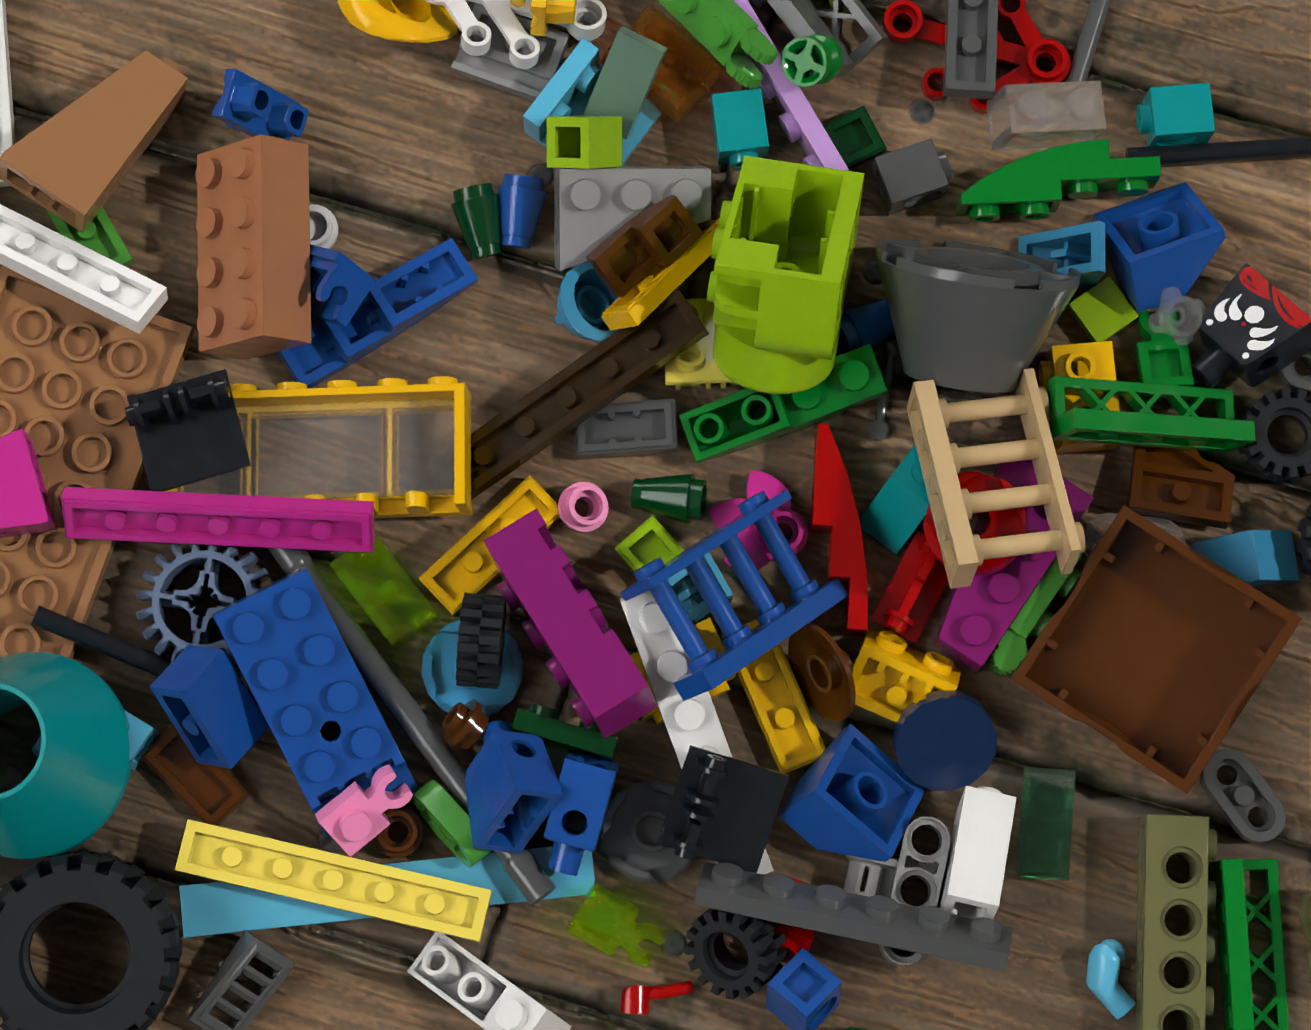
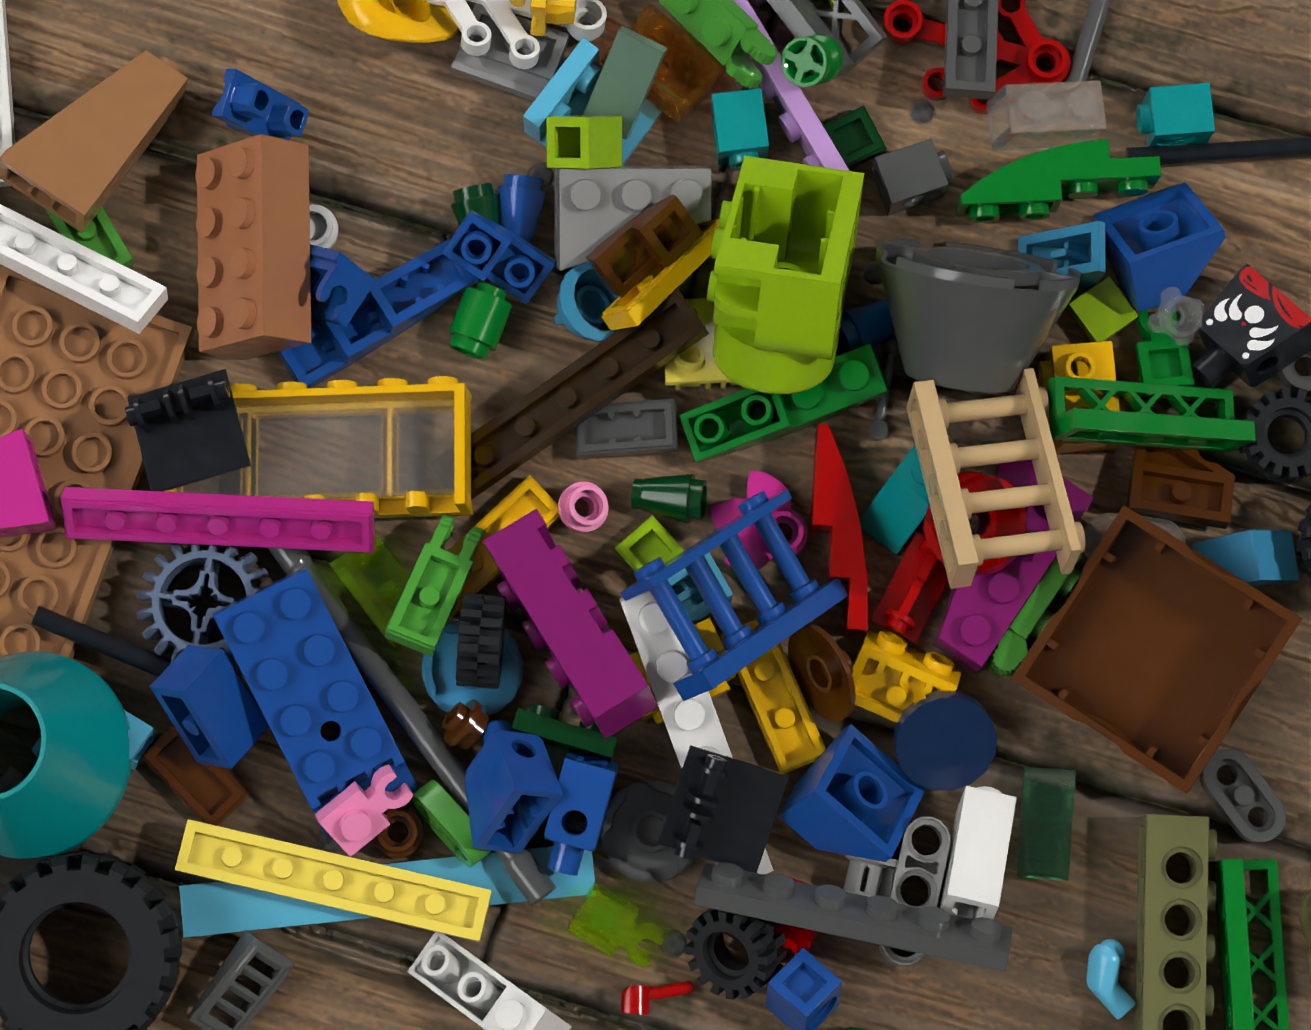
(433, 590): none -> bright green hinge
(479, 321): none -> green brick
(499, 255): none -> blue slope

